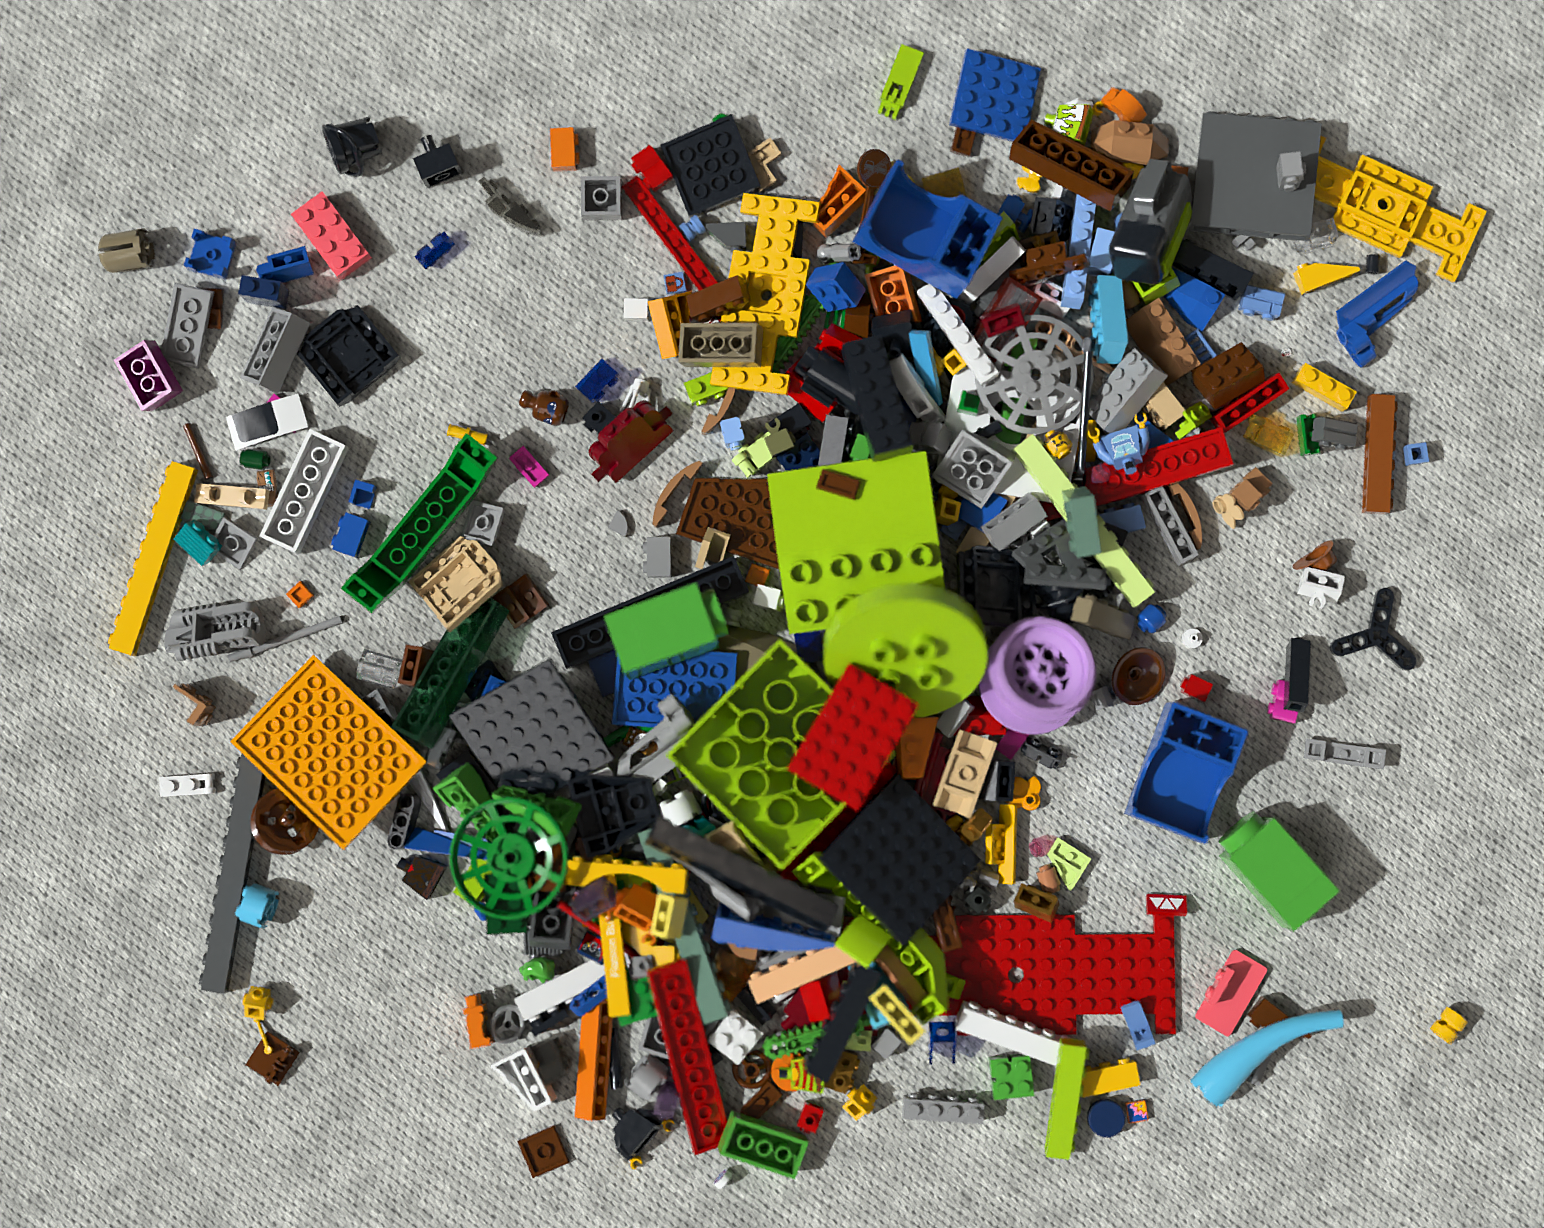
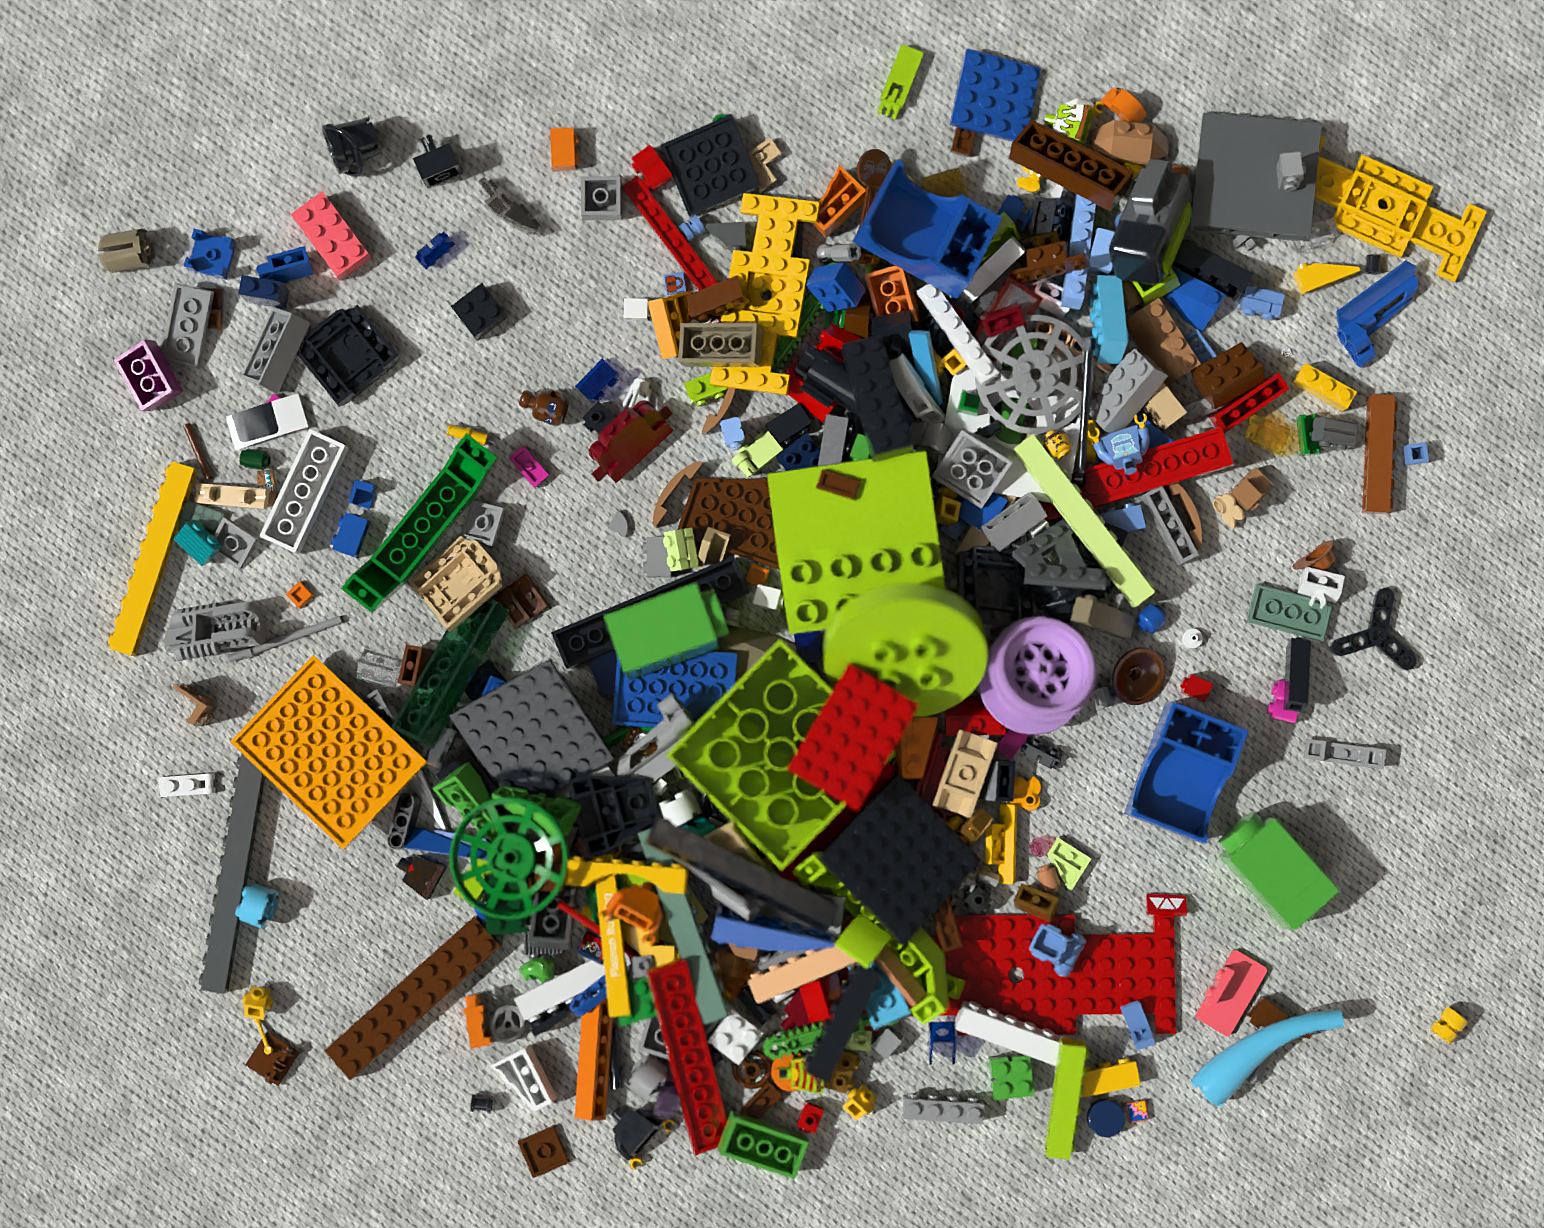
(275, 836): reddish brown wheel -> none
(412, 998): none -> reddish brown brick
(479, 311): none -> black brick
(481, 1103): none -> black bush
(551, 1060): clear smoke brick -> none
(594, 899): brick -> none
(669, 916): light yellow brick -> none
(681, 549): none -> yellowish green brick
(722, 1179): white tile -> none
(778, 441): olive brick -> none
(897, 1015): light yellow brick -> none
(954, 717): light grey tile -> none
(1057, 948): none -> medium blue piece
(1081, 521): sand green wedge -> none
(1100, 473): clear pink plate -> none
(1196, 416): lime bracket -> none
(1289, 612): none -> sand green piece

